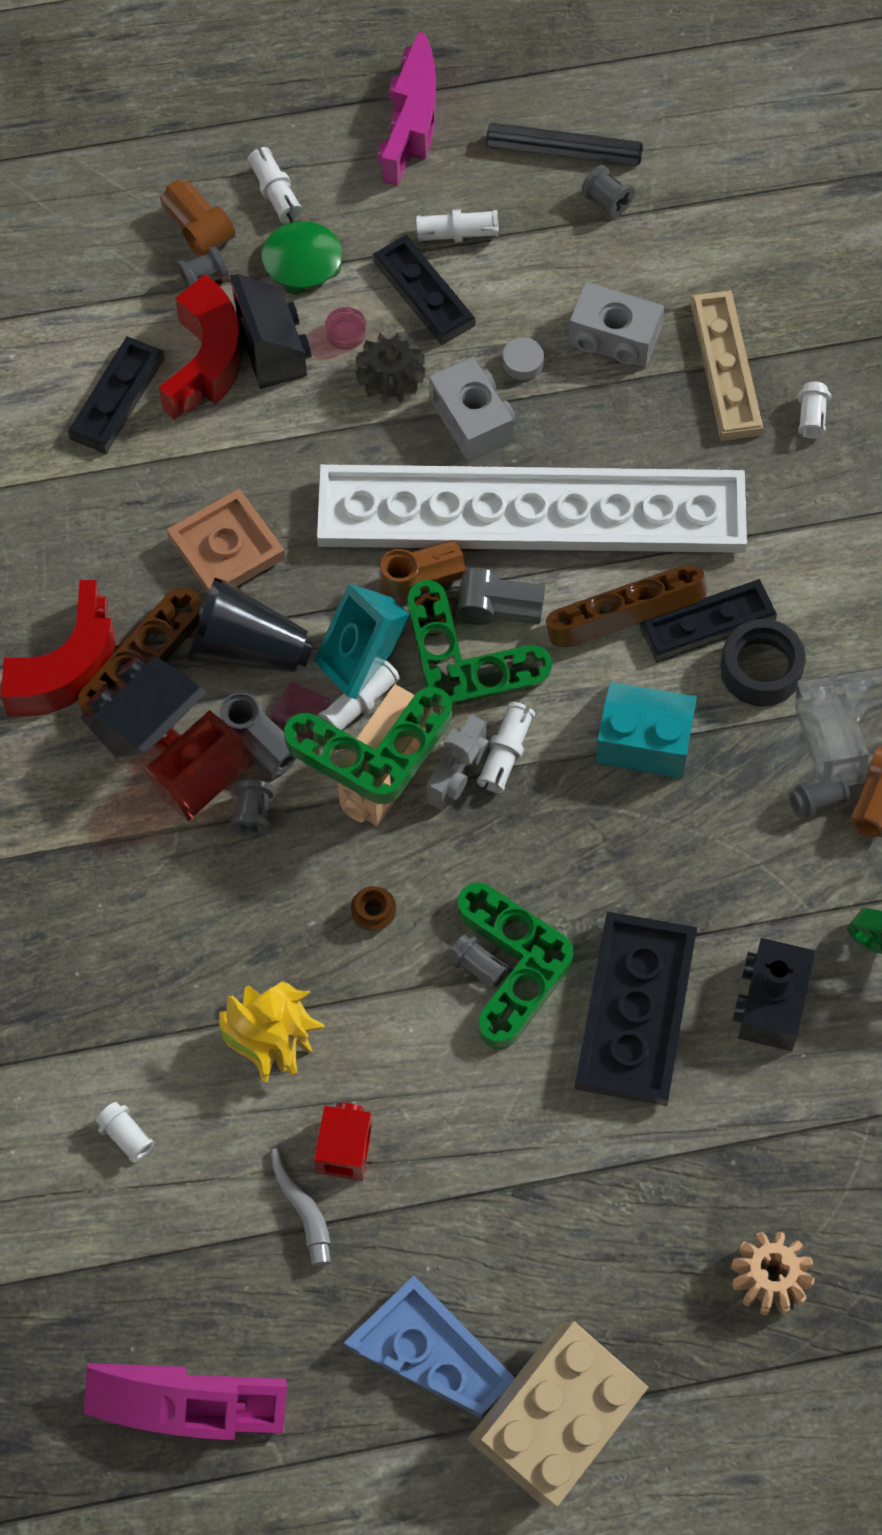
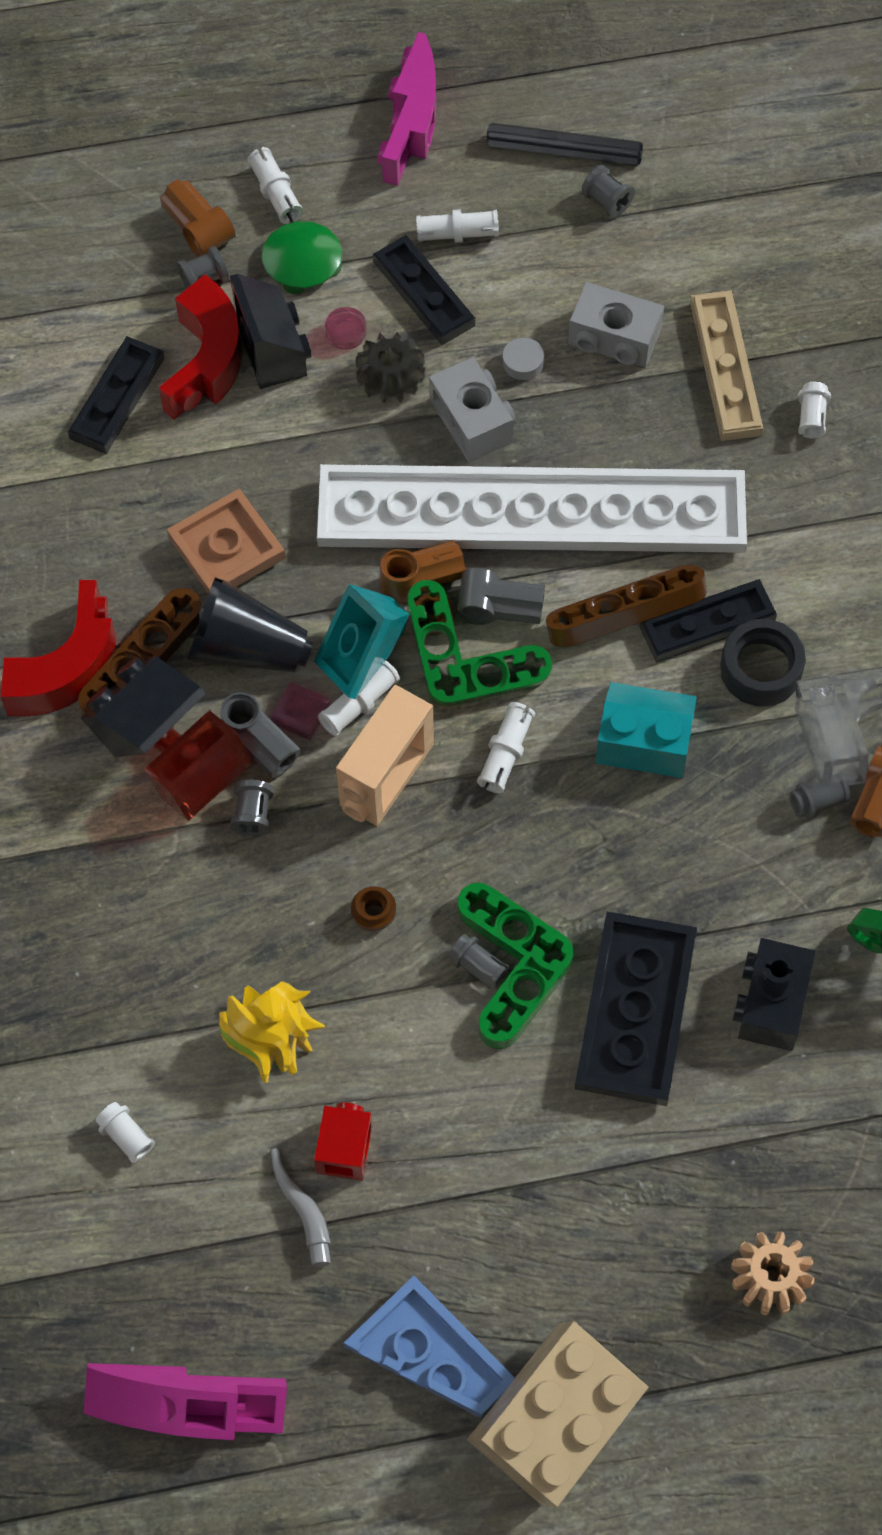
(384, 758): green beam -> none
(460, 752): light grey hinge -> none

